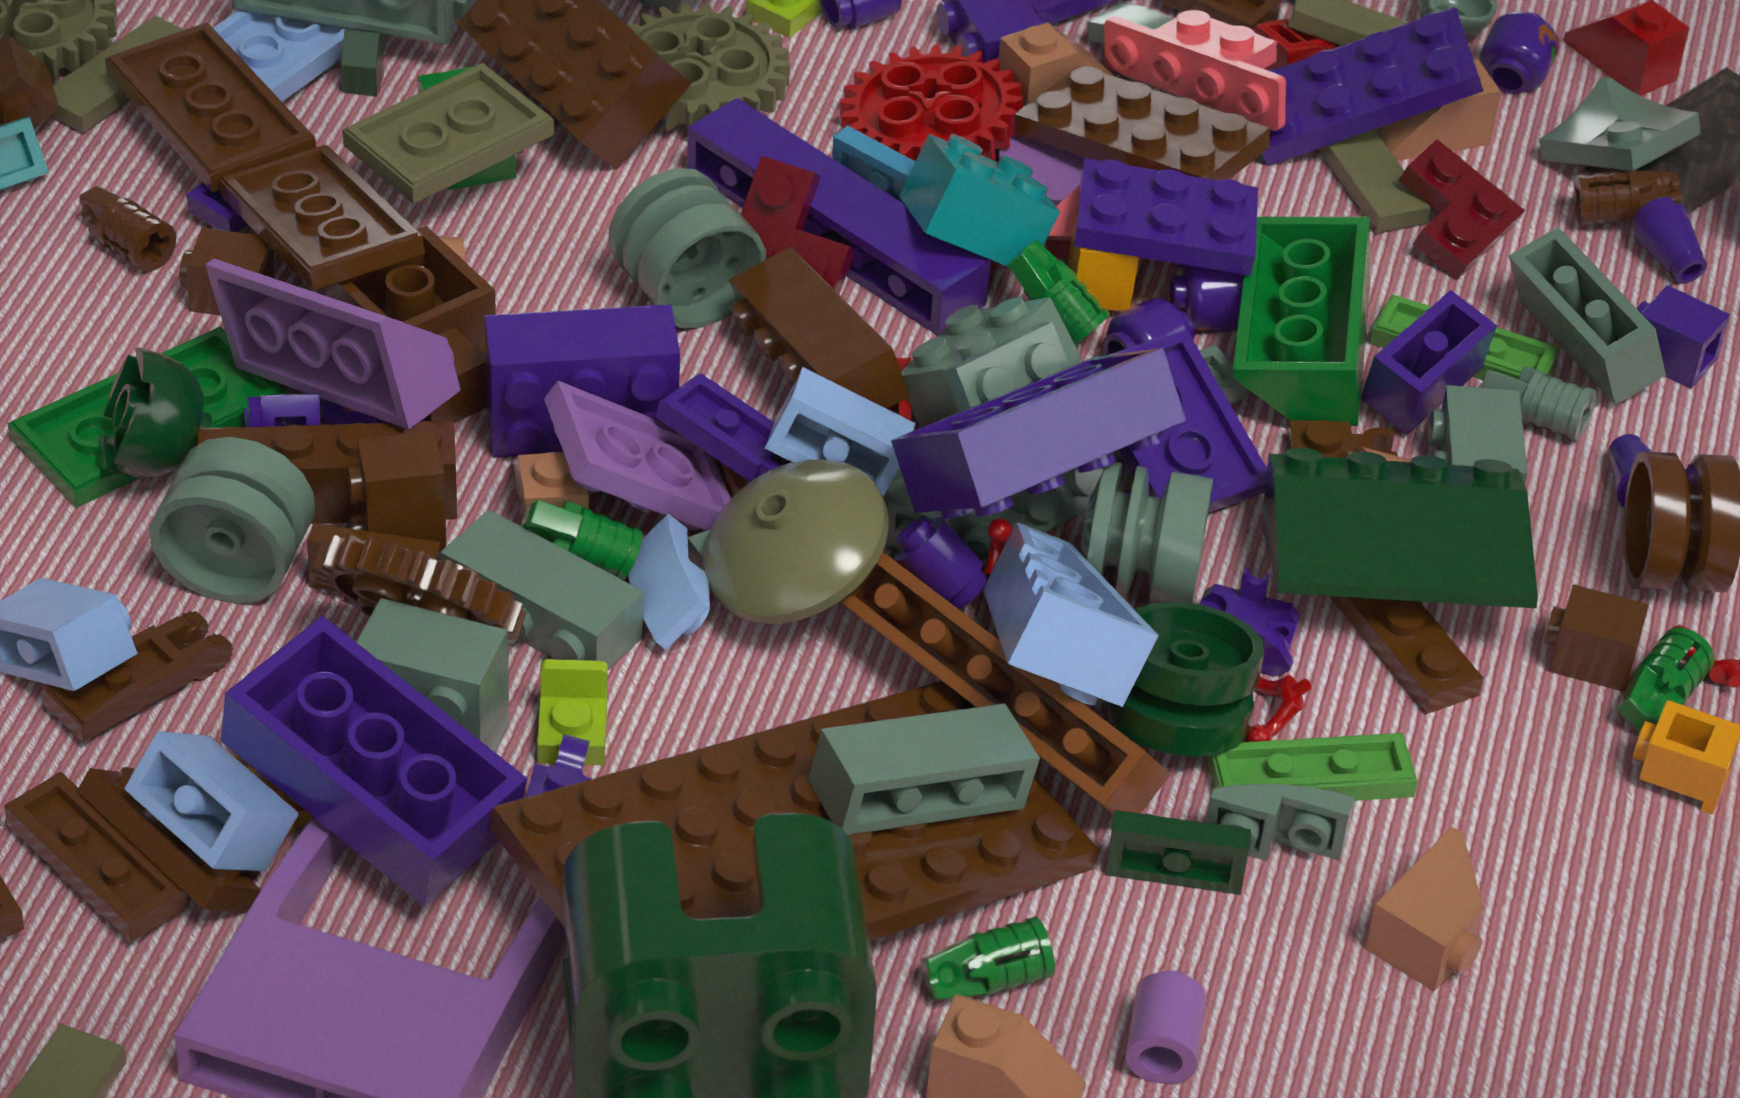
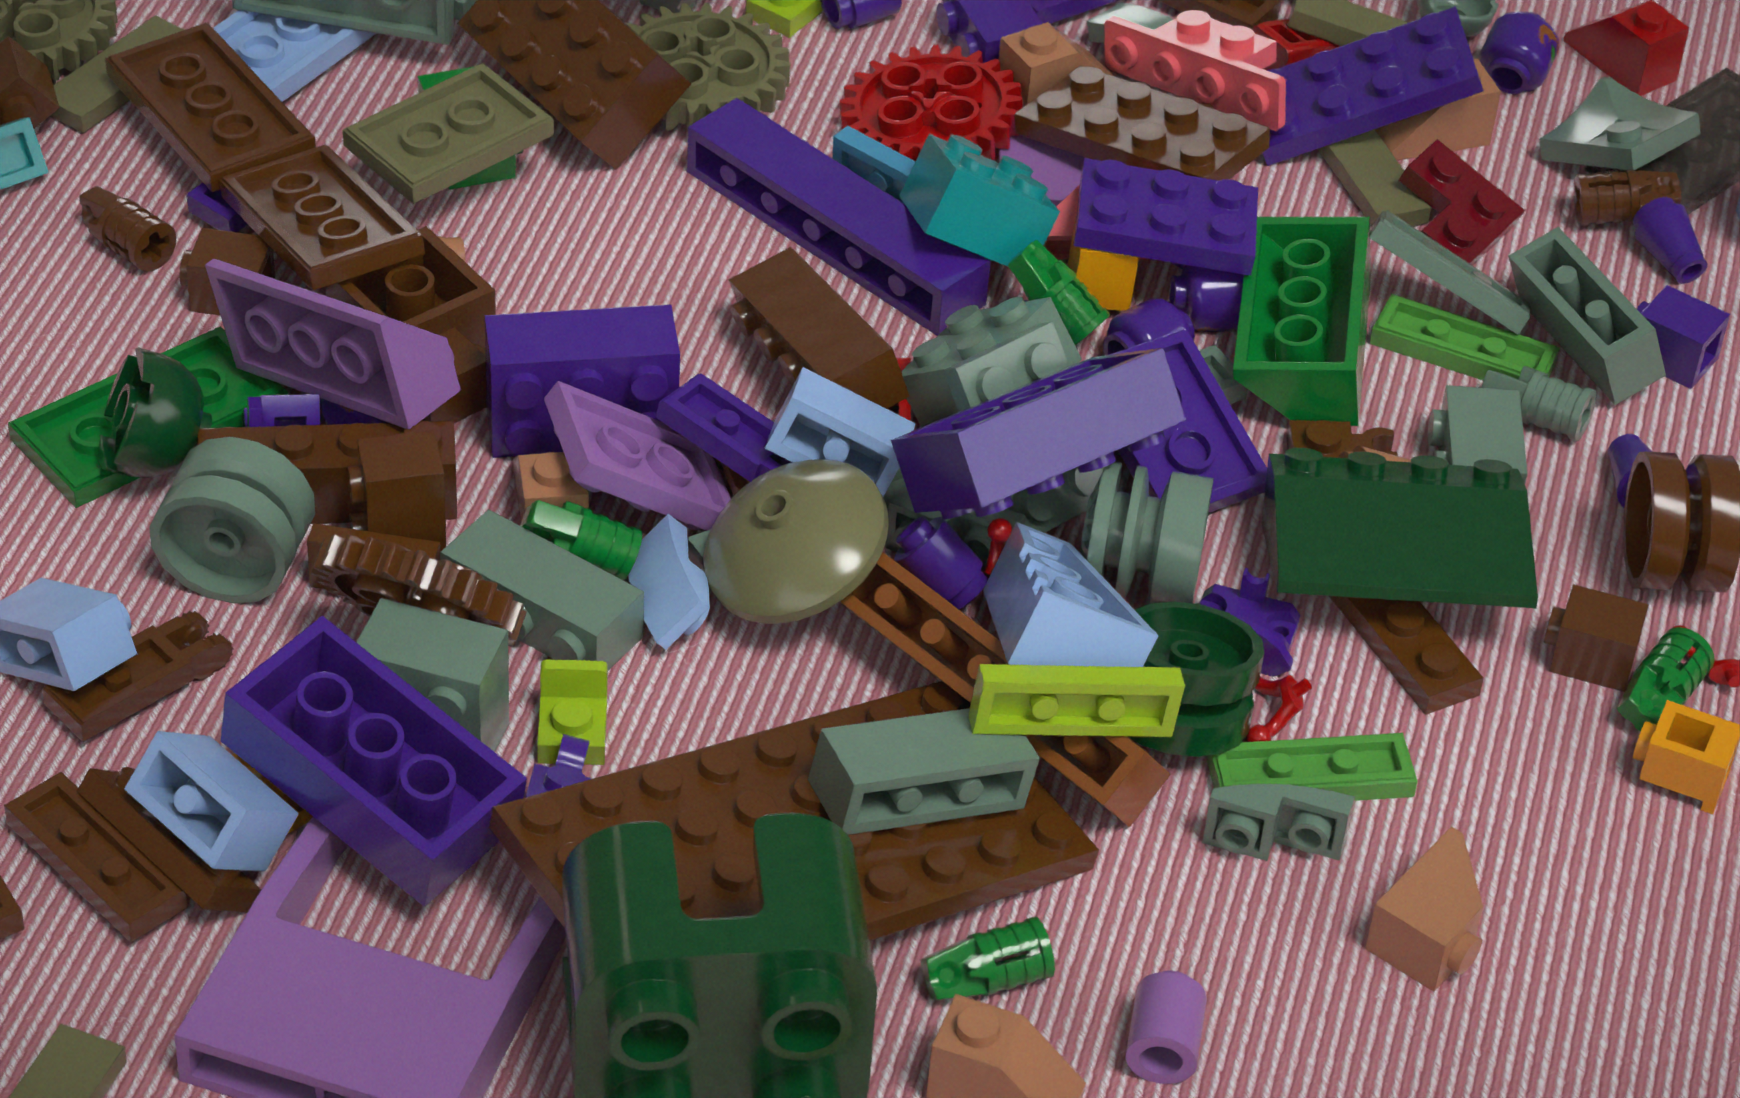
(362, 62): piece -> none
(684, 245): sand green wheel -> none
(777, 212): dark red plate -> none
(1076, 700): none -> lime plate
(1178, 852): dark green plate -> none
(1435, 351): dark purple brick -> none
(1451, 271): none -> sand green tile

